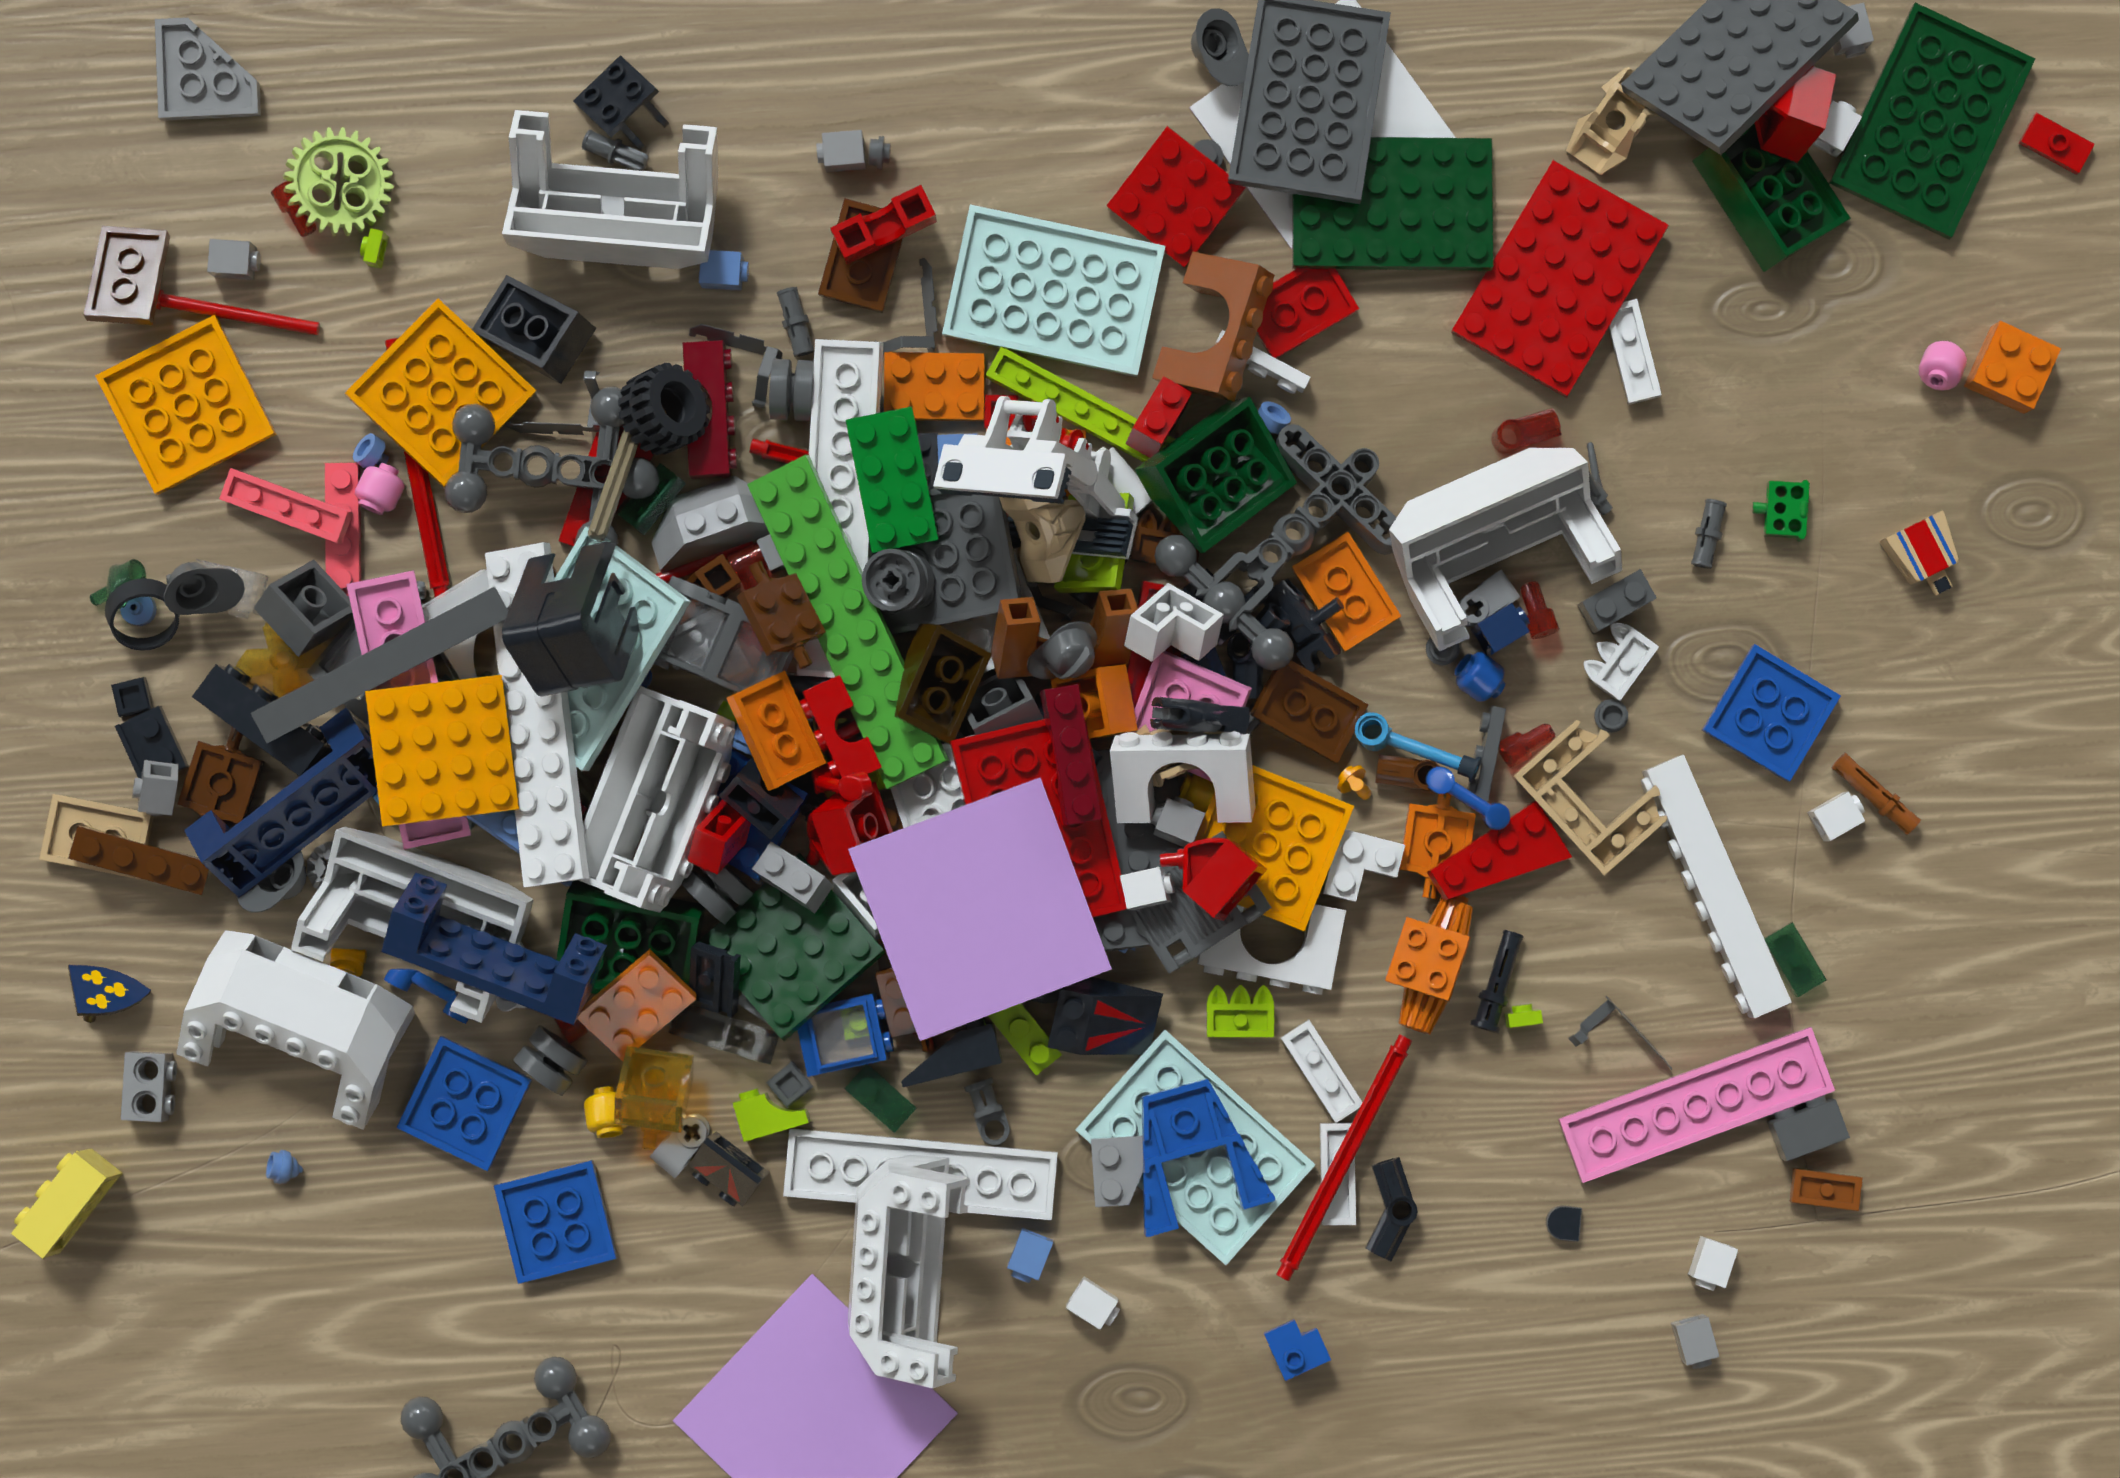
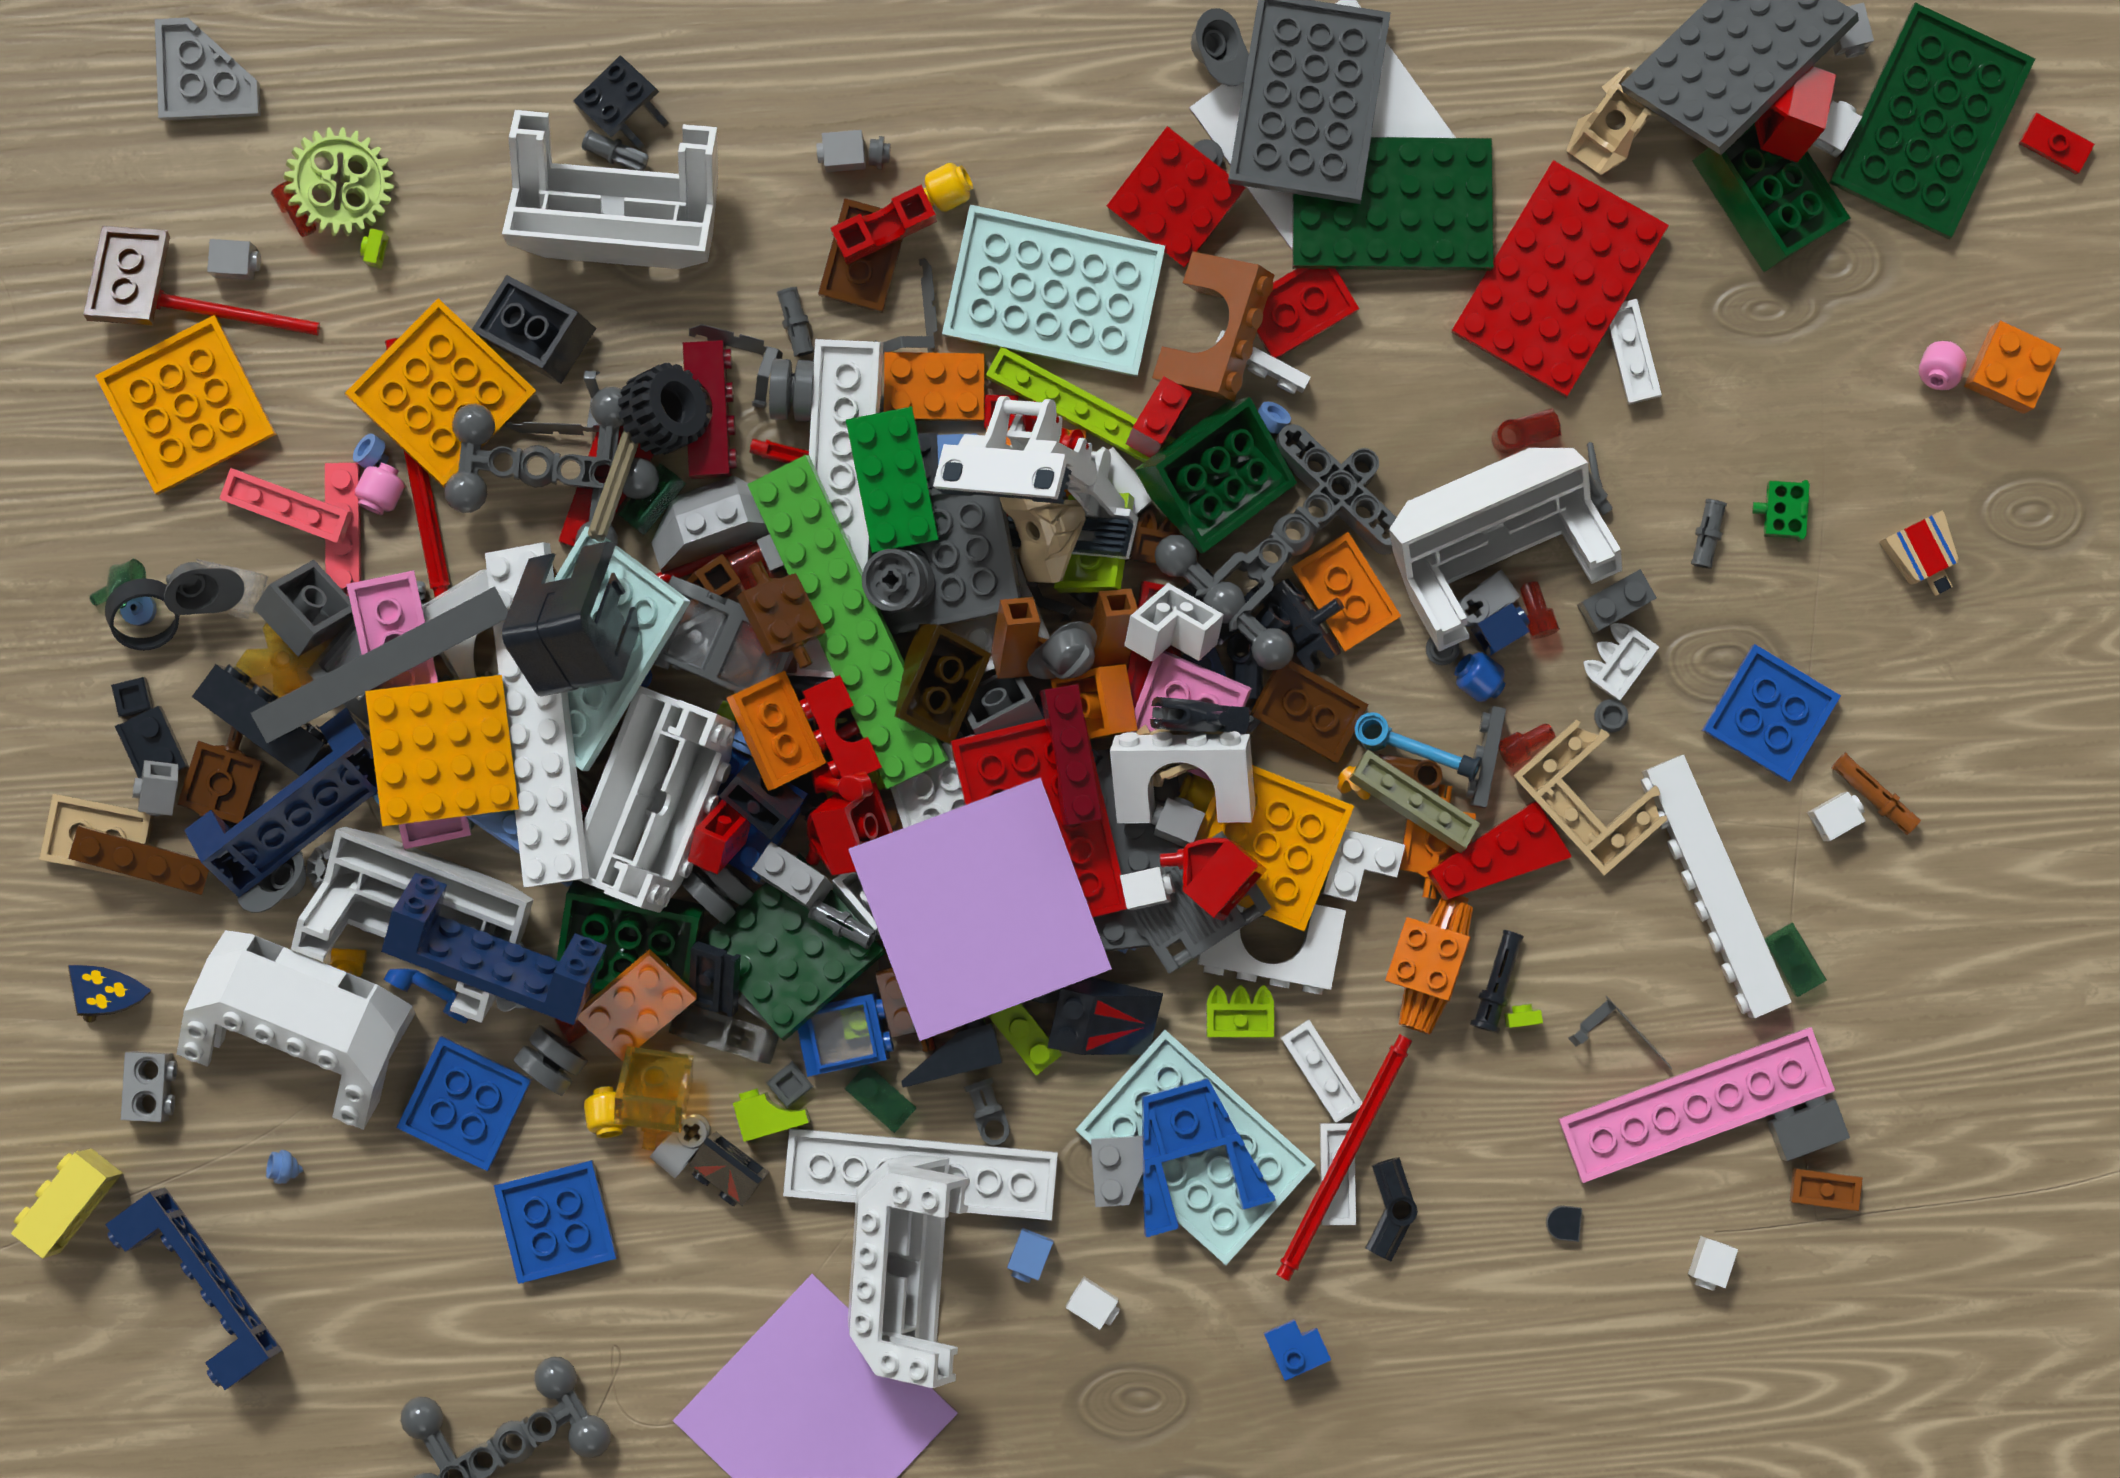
(160, 1213): none -> dark blue plate
(724, 271): medium blue brick -> none
(823, 913): none -> dark grey pin
(948, 186): none -> yellow head
(1414, 801): none -> olive plate
(1443, 781): blue bar -> none
(1695, 1341): light grey brick -> none

